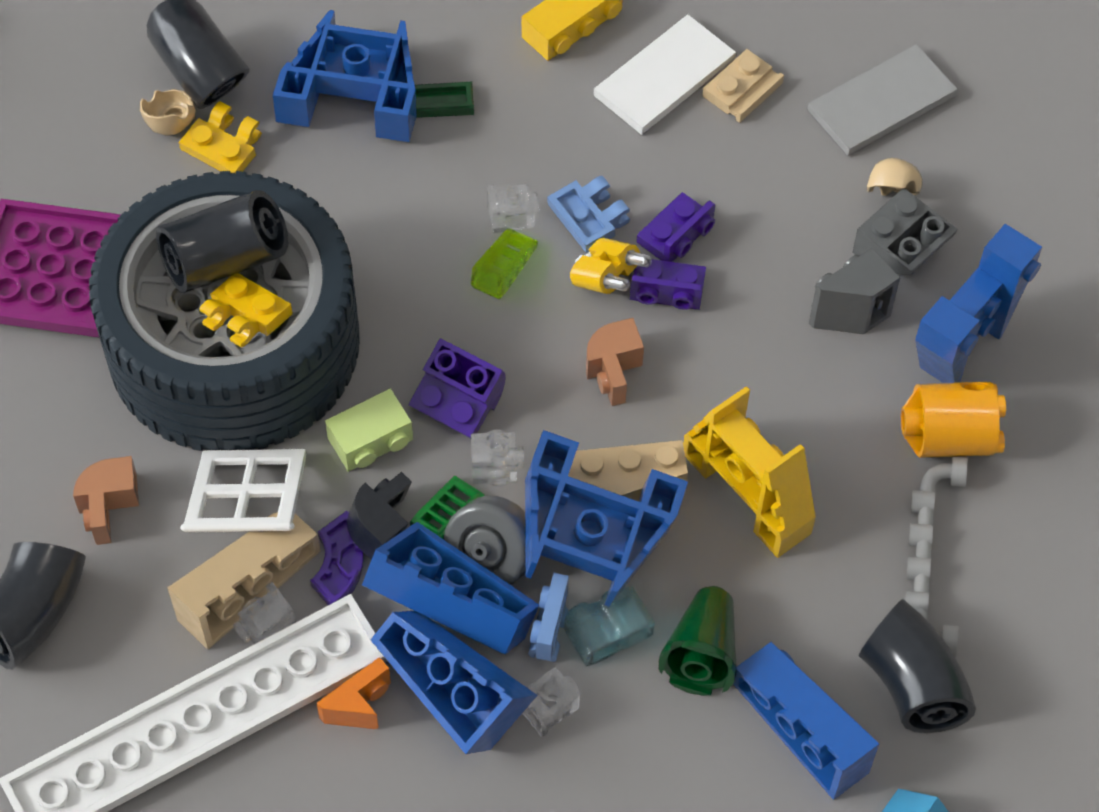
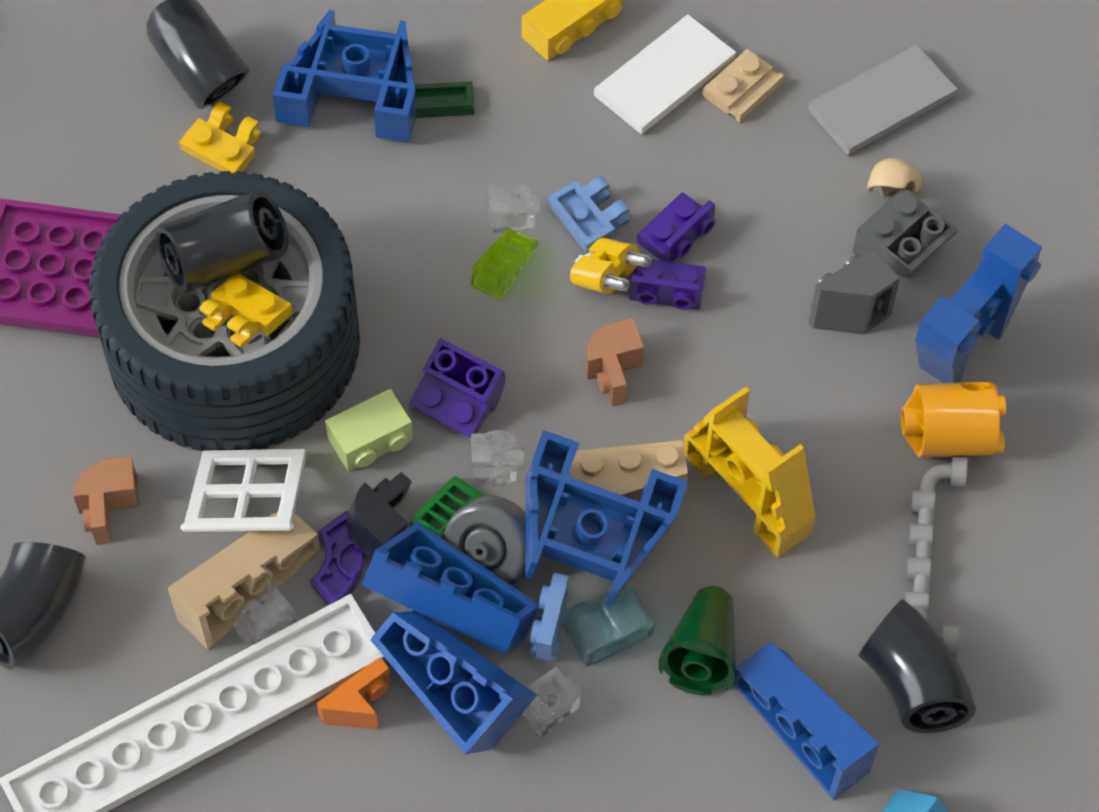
(168, 111): tan hair -> none

